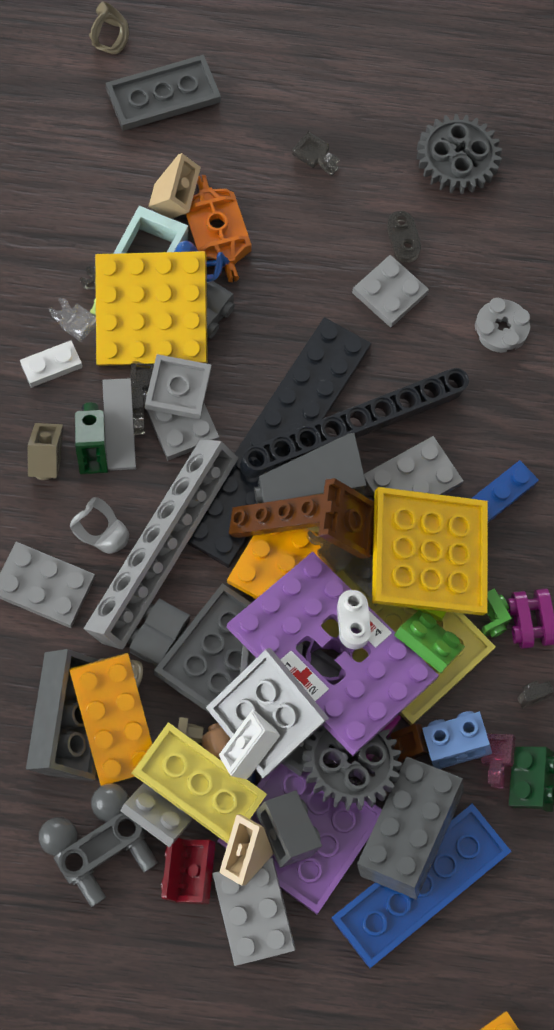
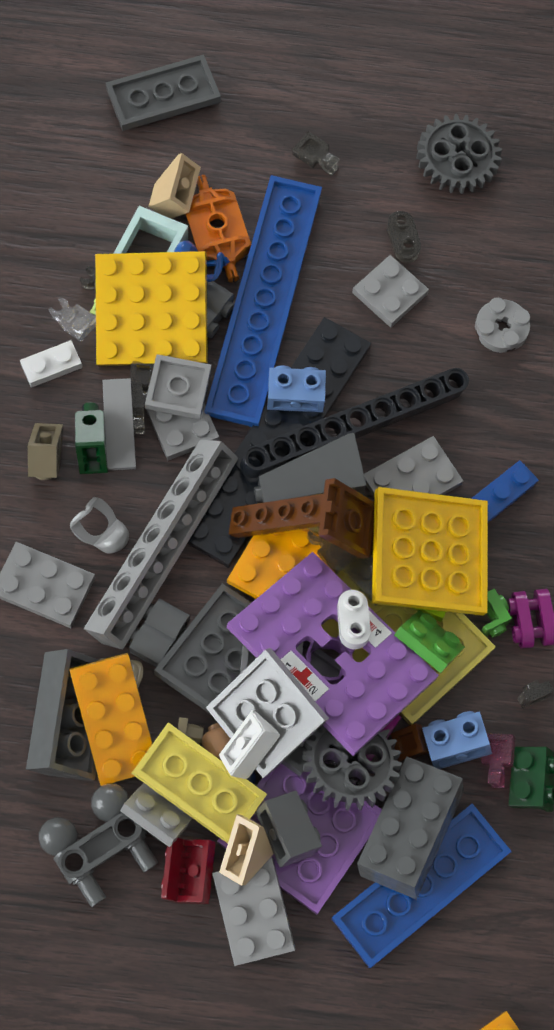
(112, 16): dark tan piece -> none
(263, 301): none -> blue plate
(296, 389): none -> medium blue brick

